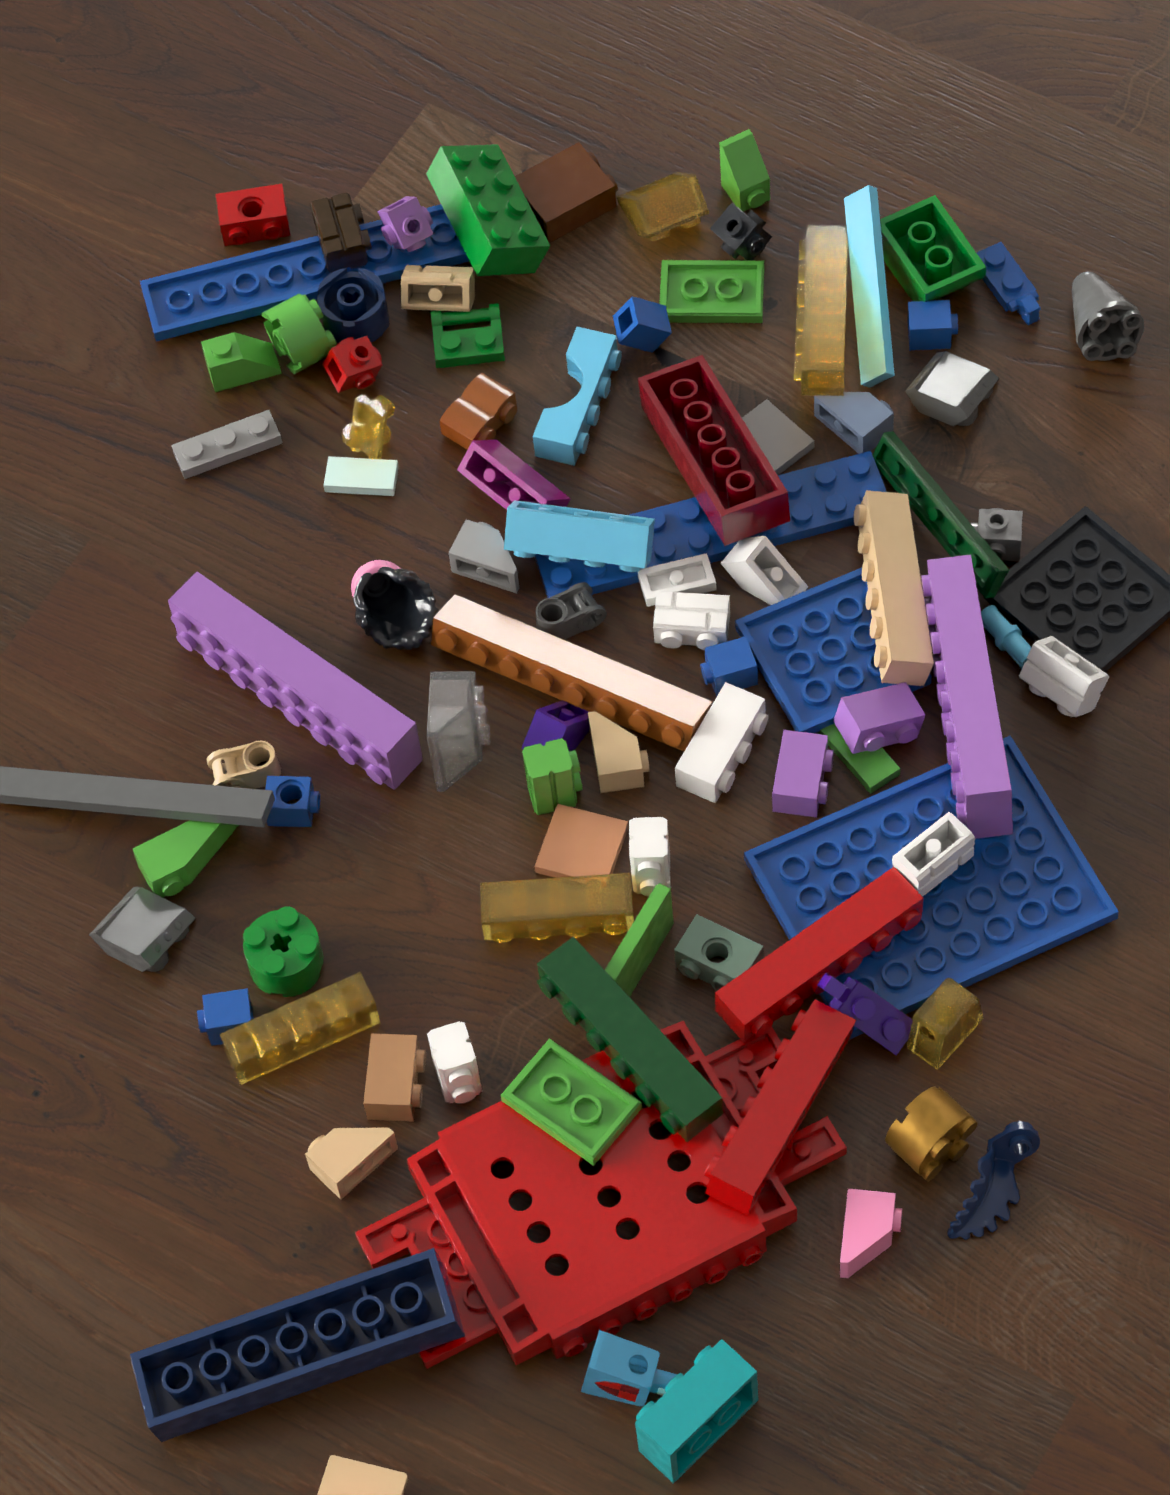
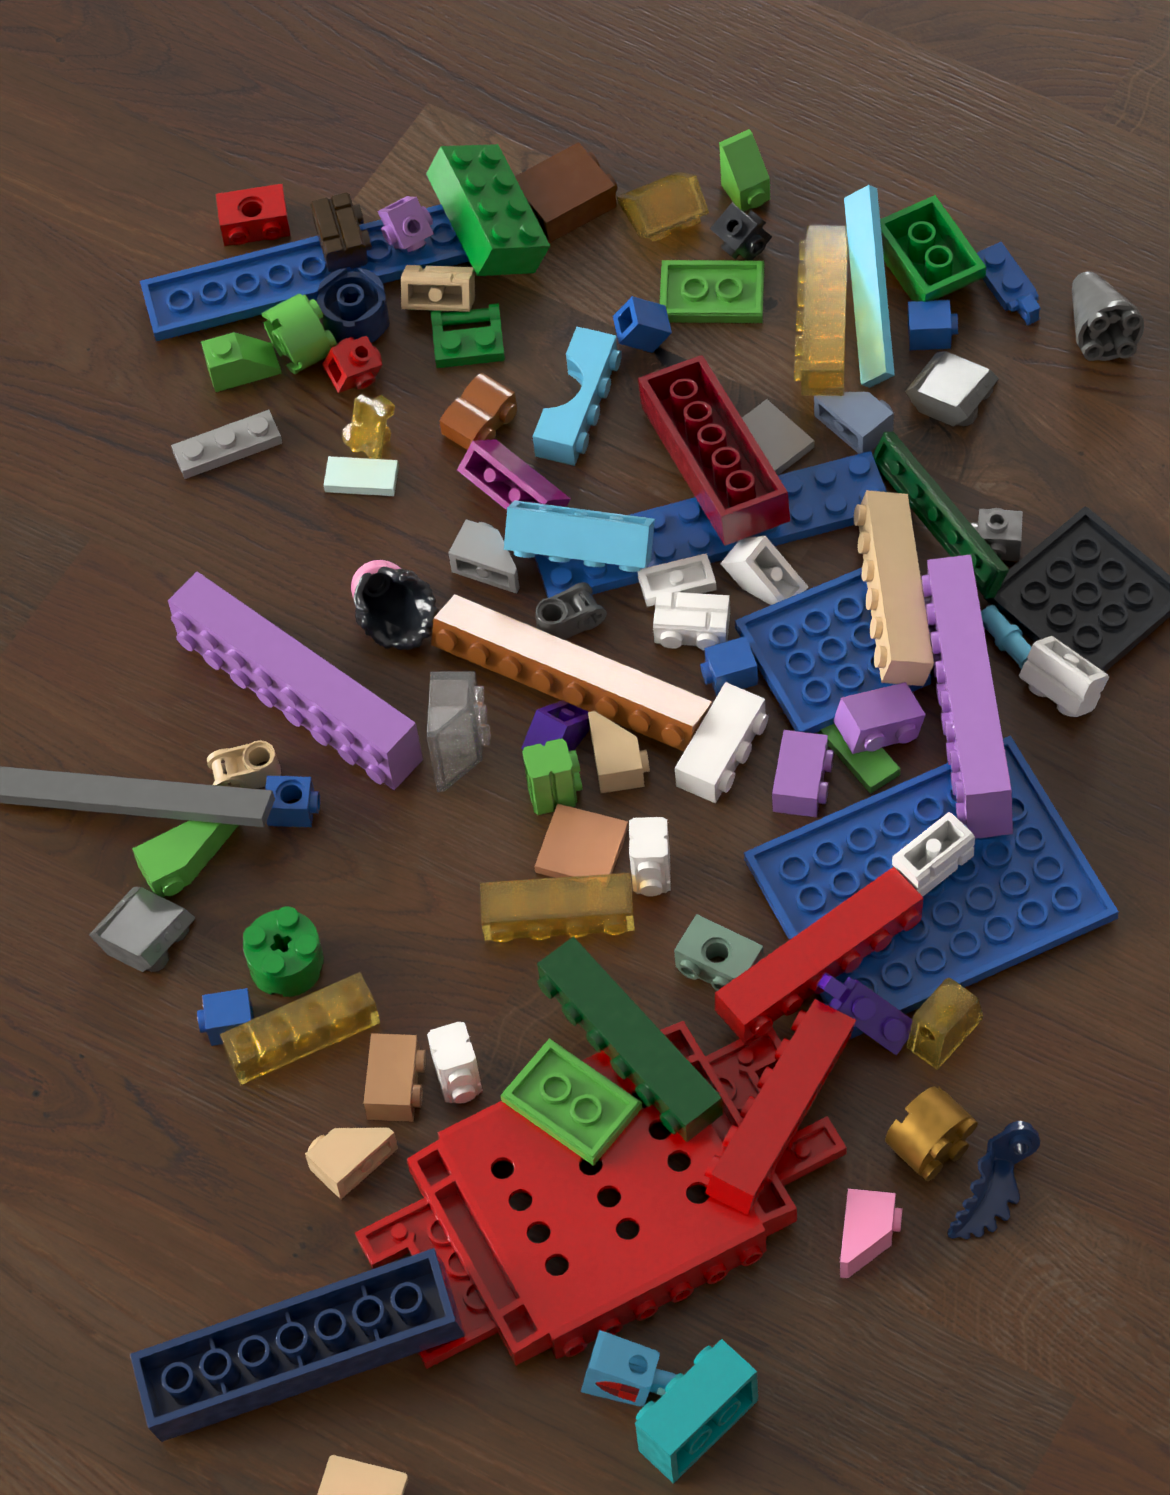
(642, 940): bright green tile -> none

